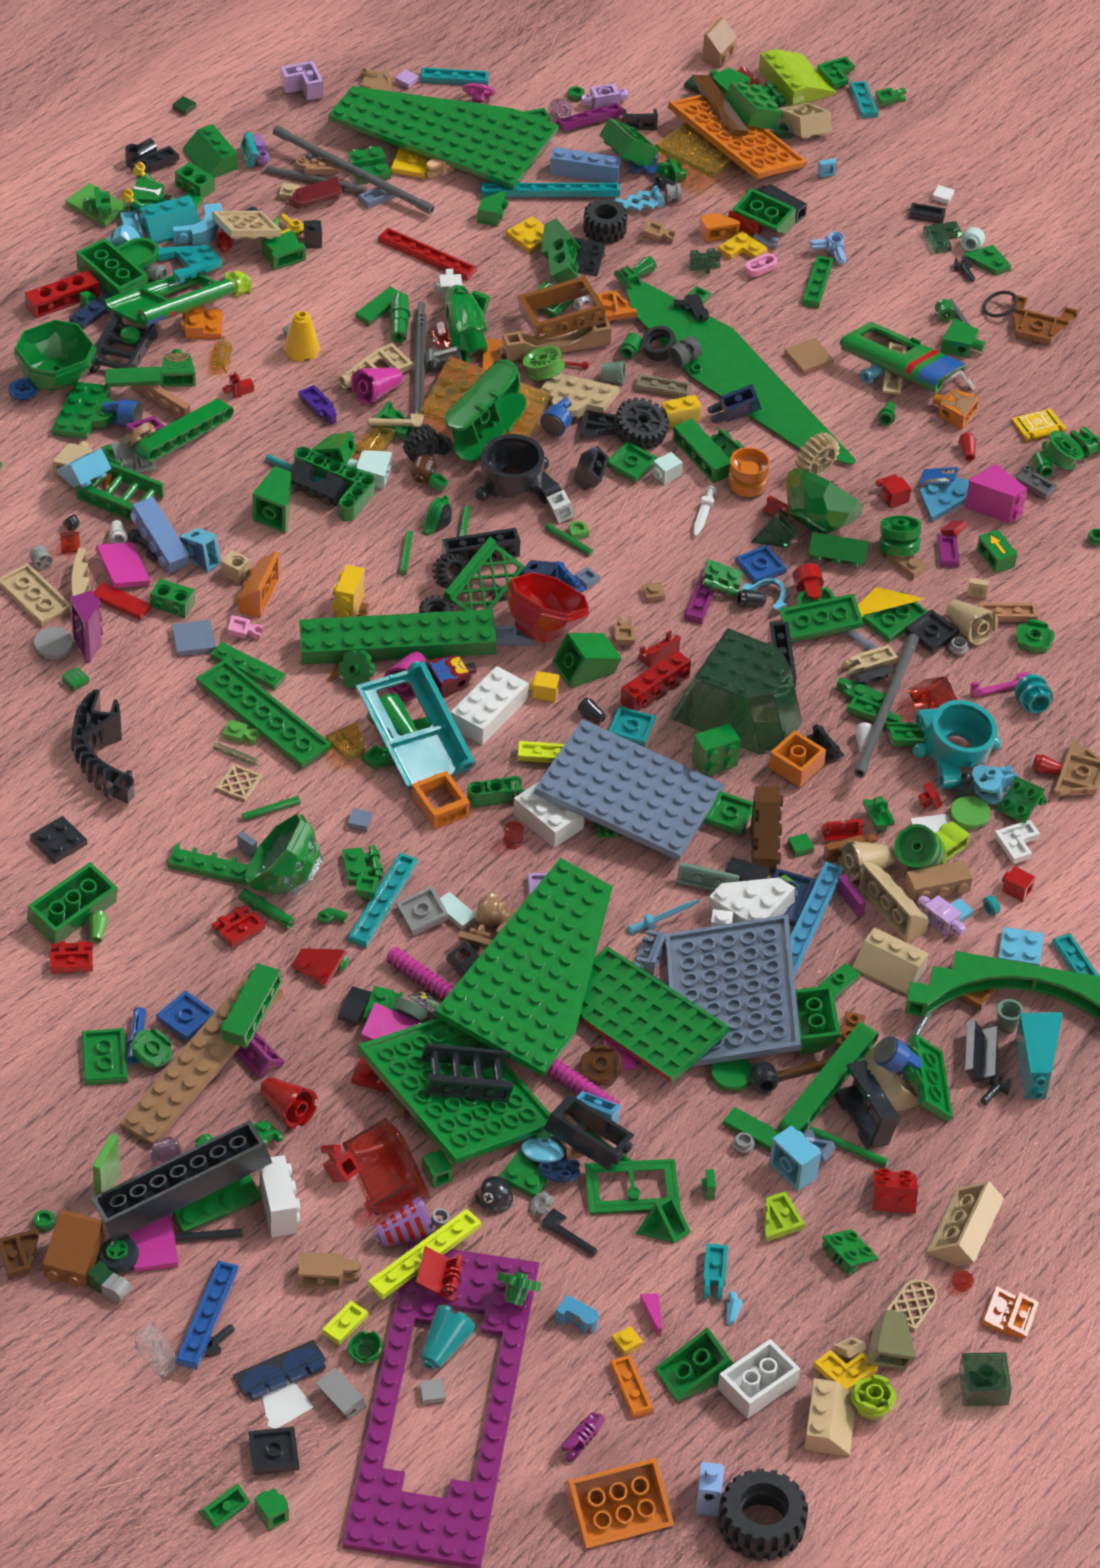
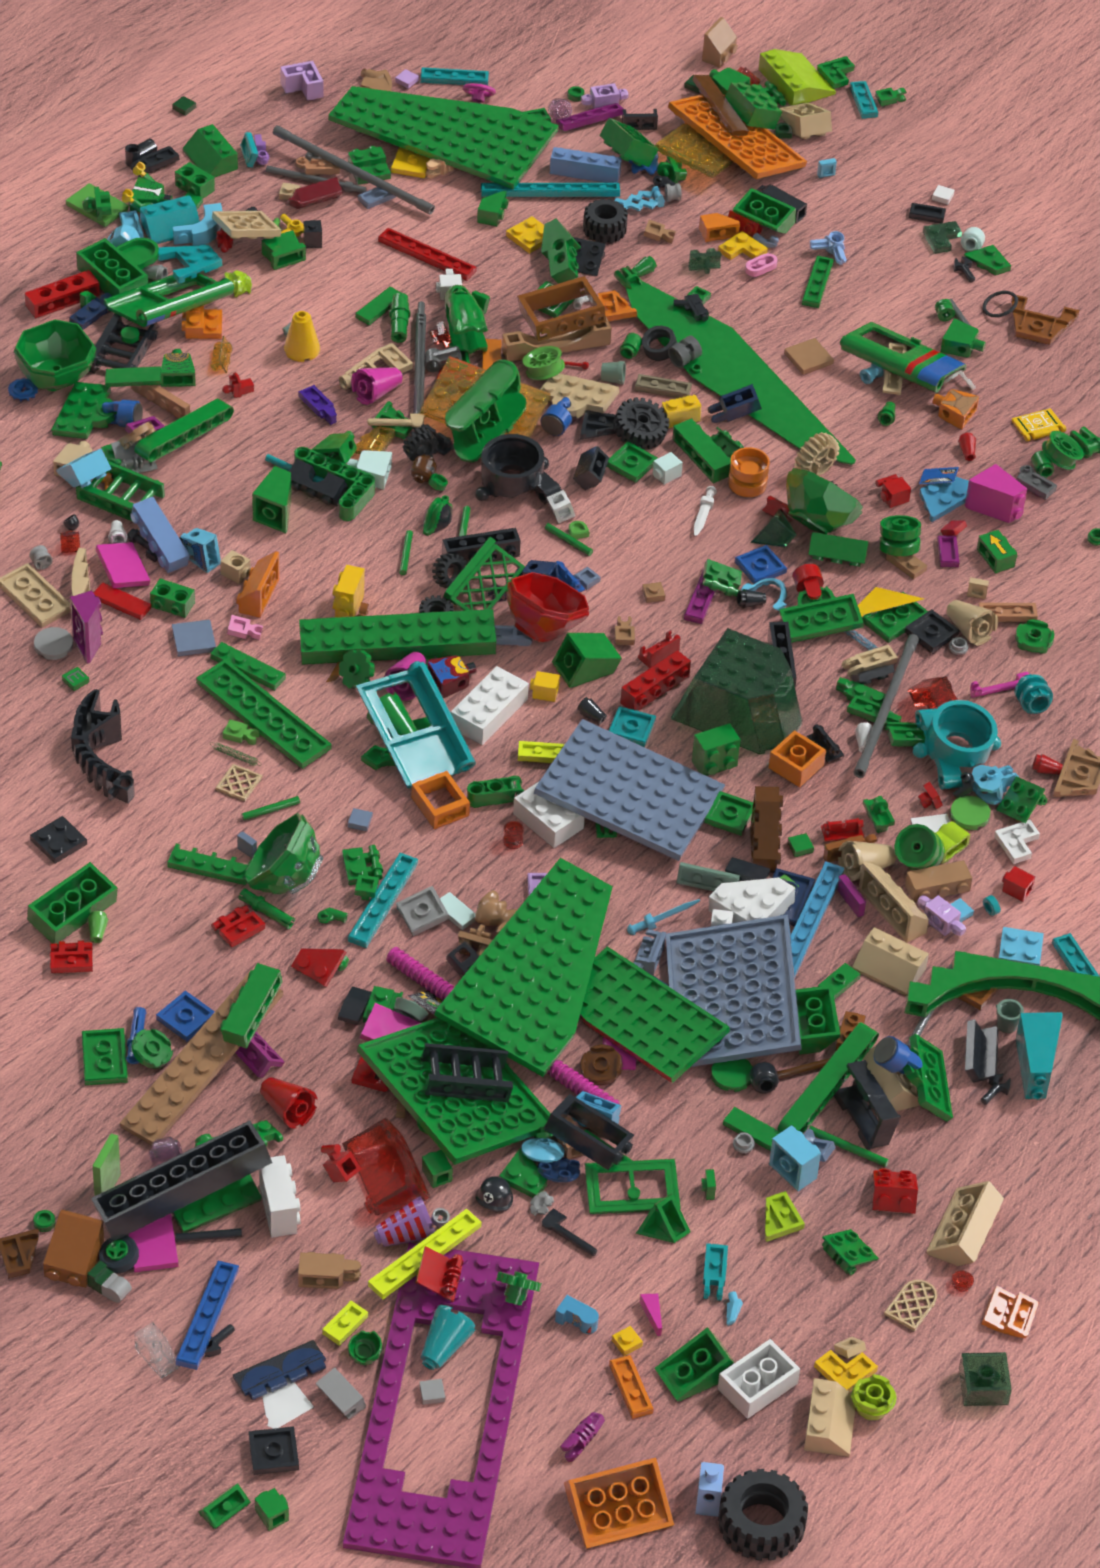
(347, 741): clear yellow wing -> none
(891, 1342): olive slope -> none

